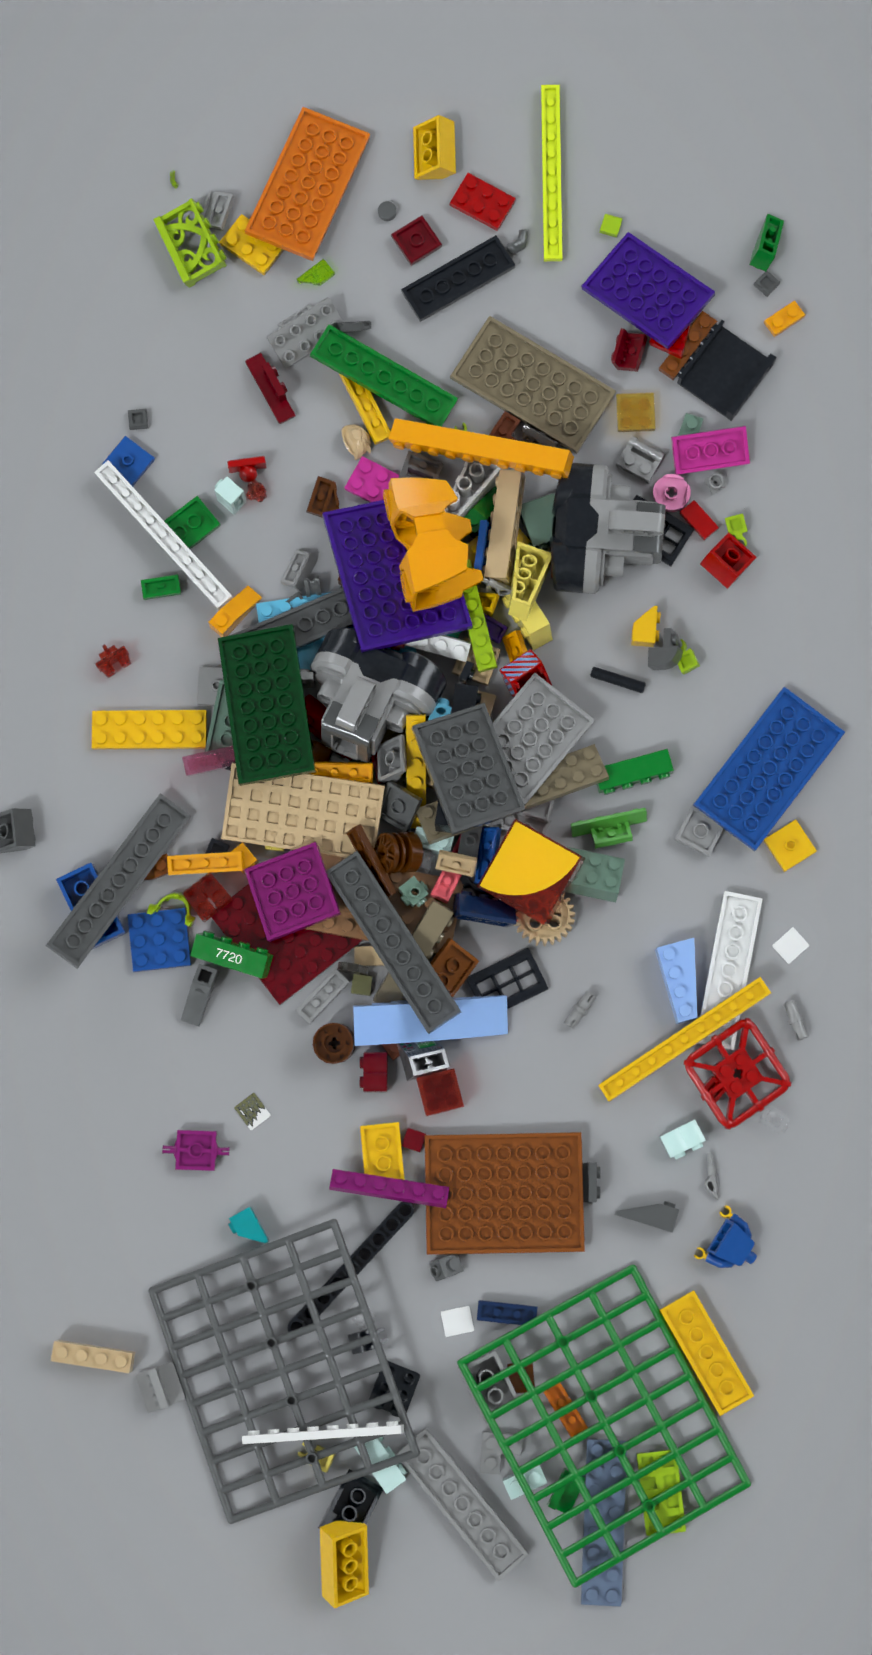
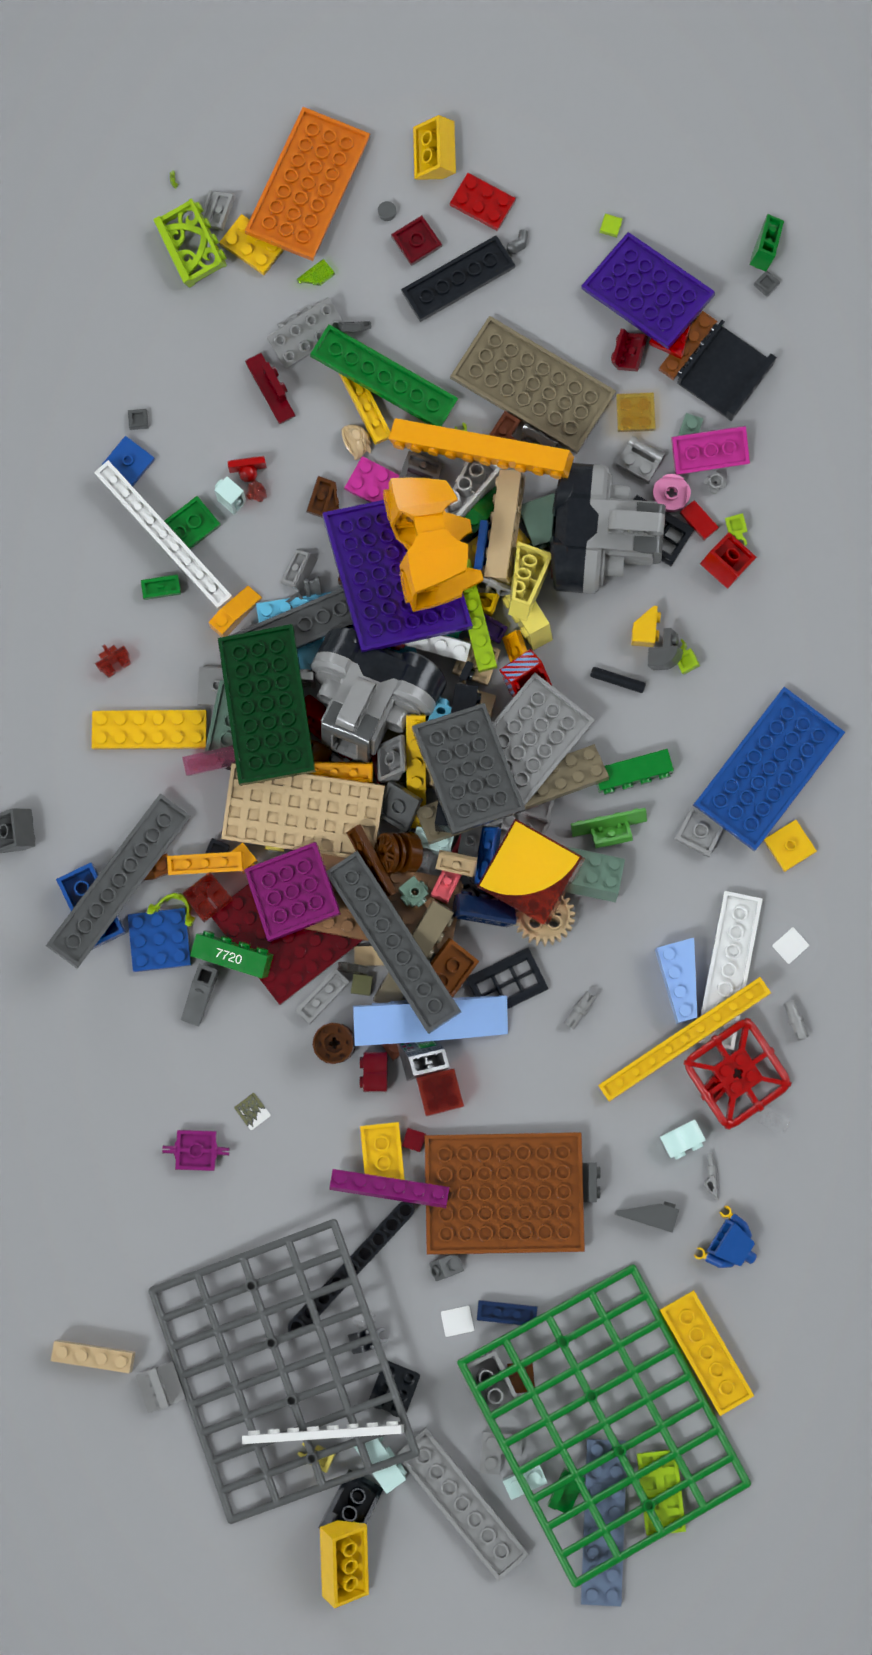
(248, 1226): teal slope -> none
(551, 172): neon yellow plate -> none
(572, 1421): orange tile -> none
(784, 318): light orange plate -> none

